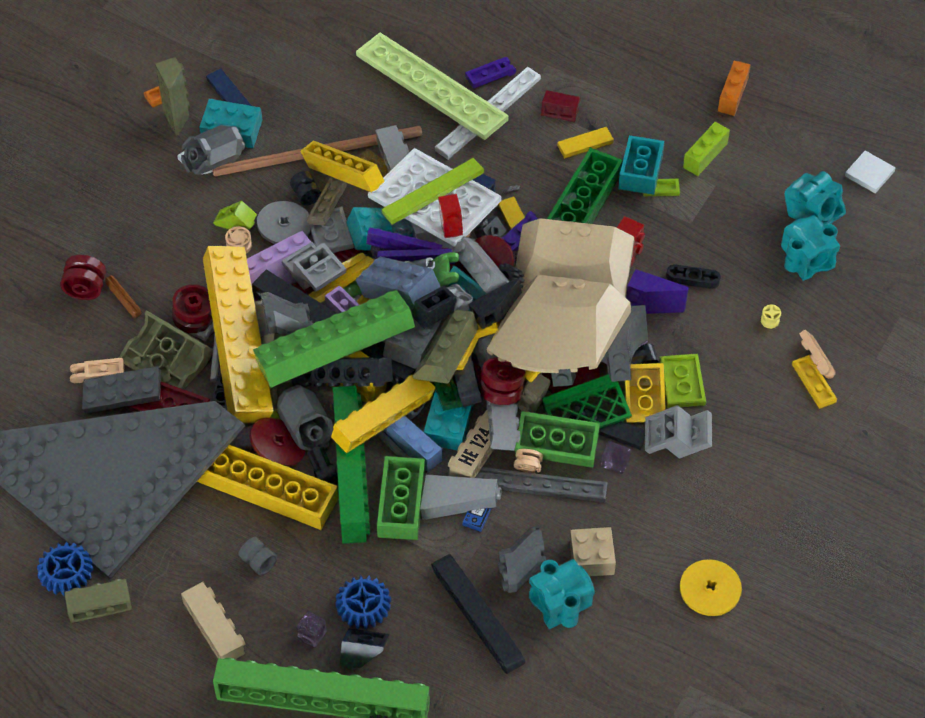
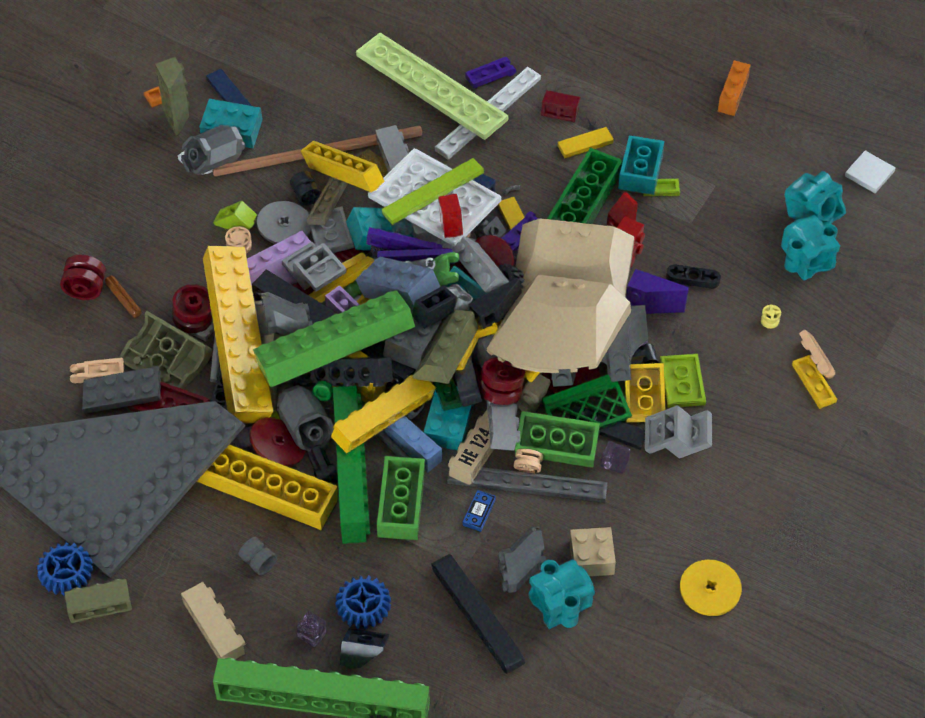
(323, 390): none -> green tile
(457, 495): light grey slope -> none
(623, 207): none -> red slope
(706, 148): lime brick -> none

